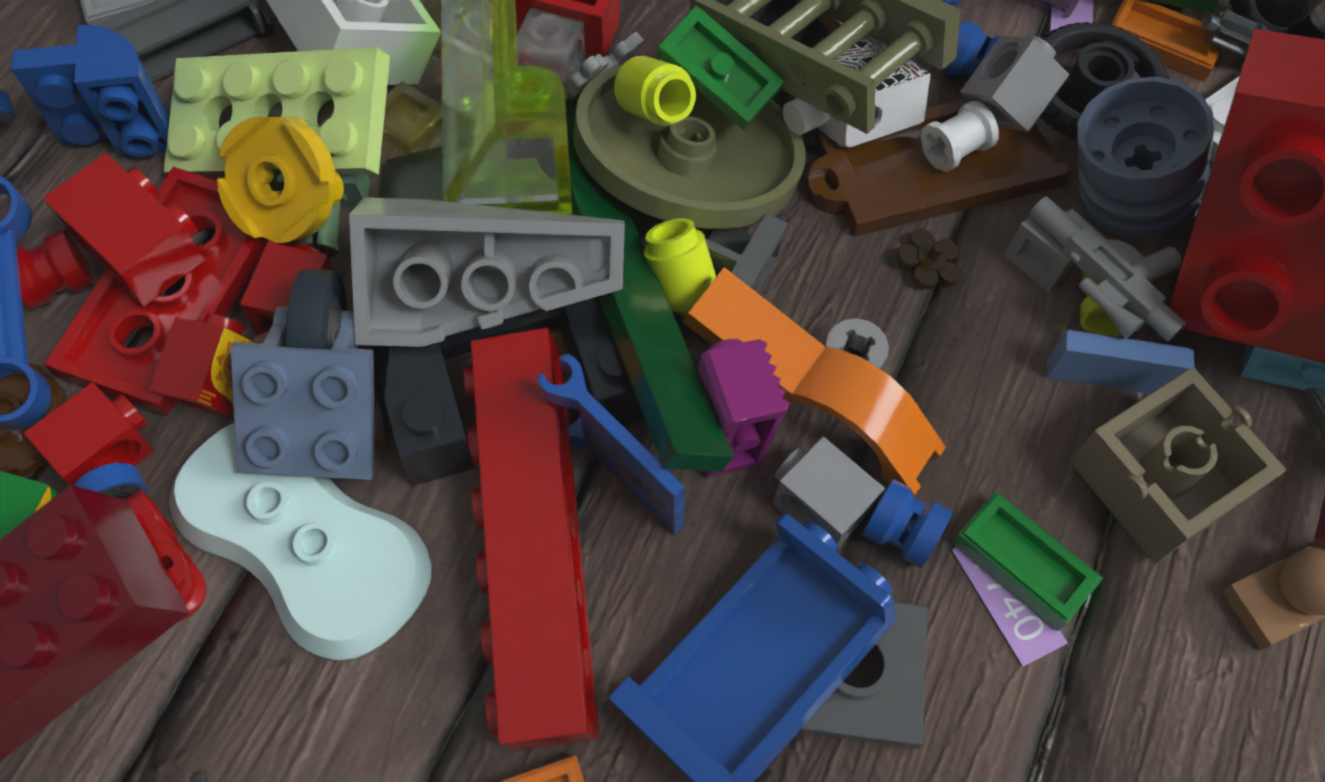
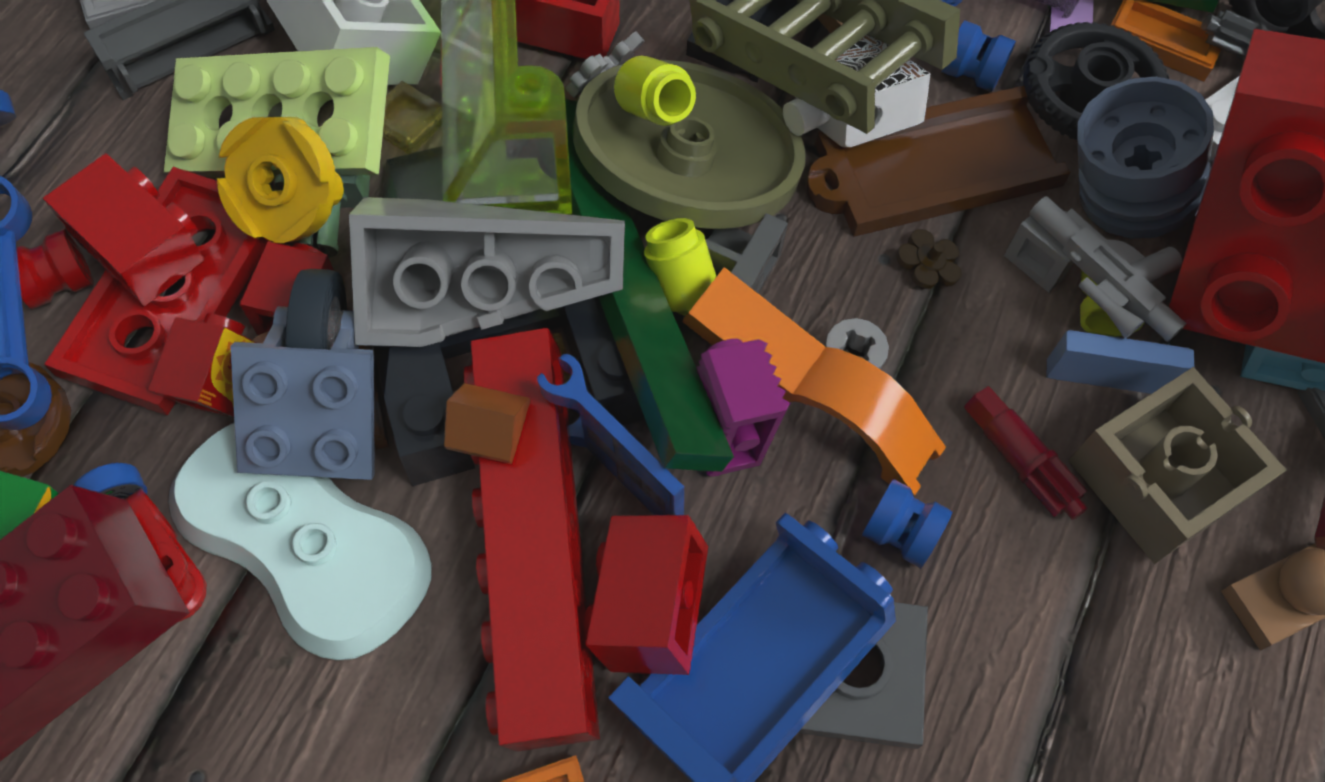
(90, 434): red brick -> none
(95, 92): blue brick -> none
(485, 422): none -> dark orange slope
(552, 44): clear brick -> none
(647, 595): none -> red brick
(721, 67): green hinge -> none
(826, 490): light grey brick -> none
(967, 131): white bush -> none
(1016, 80): light grey brick -> none
(1021, 626): lavender sticker -> none
(1027, 561): green tile -> none
(1028, 455): none -> dark red piece

